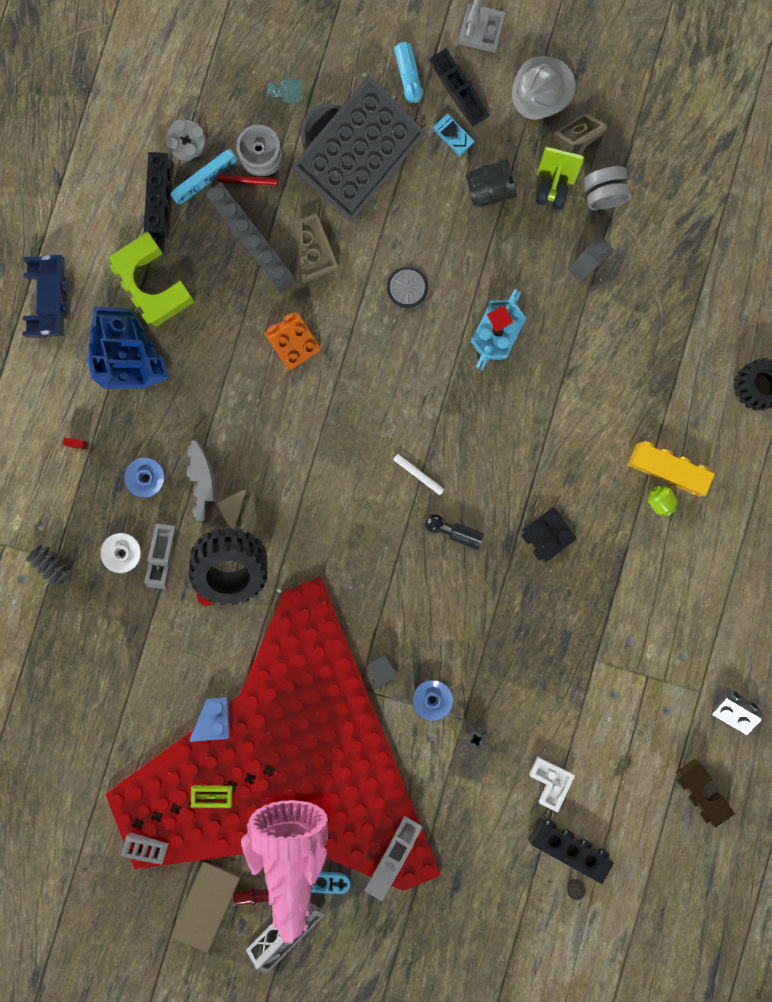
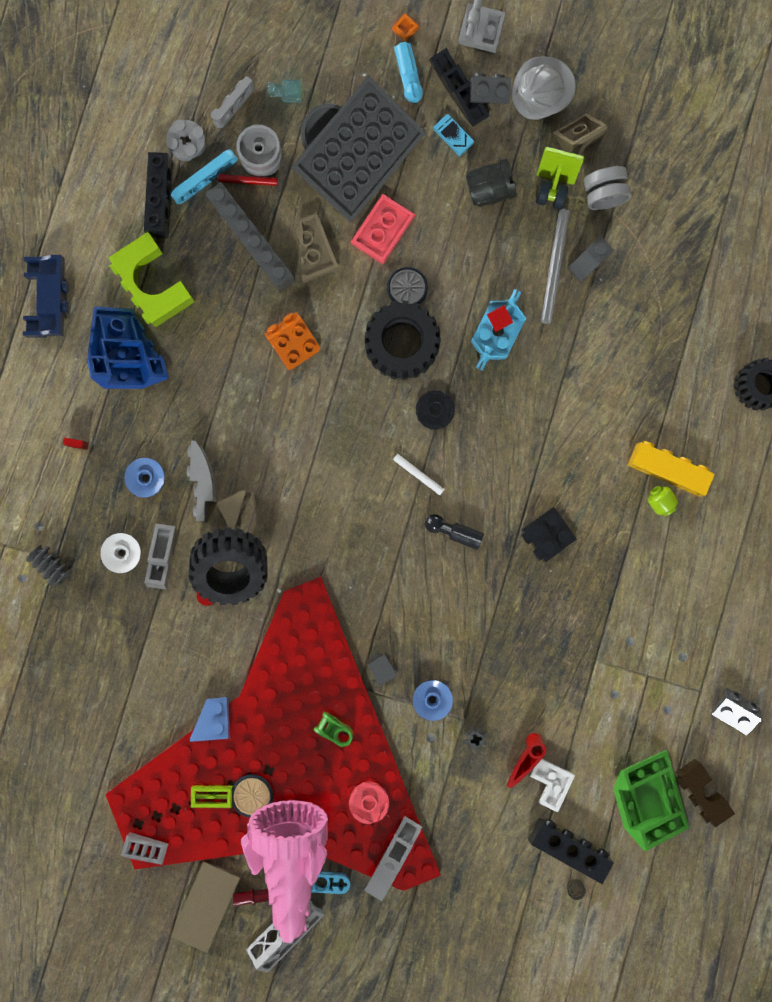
(232, 102): none -> light grey plate
(250, 794): none -> tan wheel
(333, 729): none -> bright green piece
(369, 802): none -> coral tile
(383, 229): none -> coral tile
(402, 314): none -> black tyre
(405, 27): none -> orange tile
(435, 410): none -> black tile
(490, 89): none -> dark grey bracket
(530, 757): none -> red piece
(555, 265): none -> light grey axle
(650, 801): none -> bright green slope

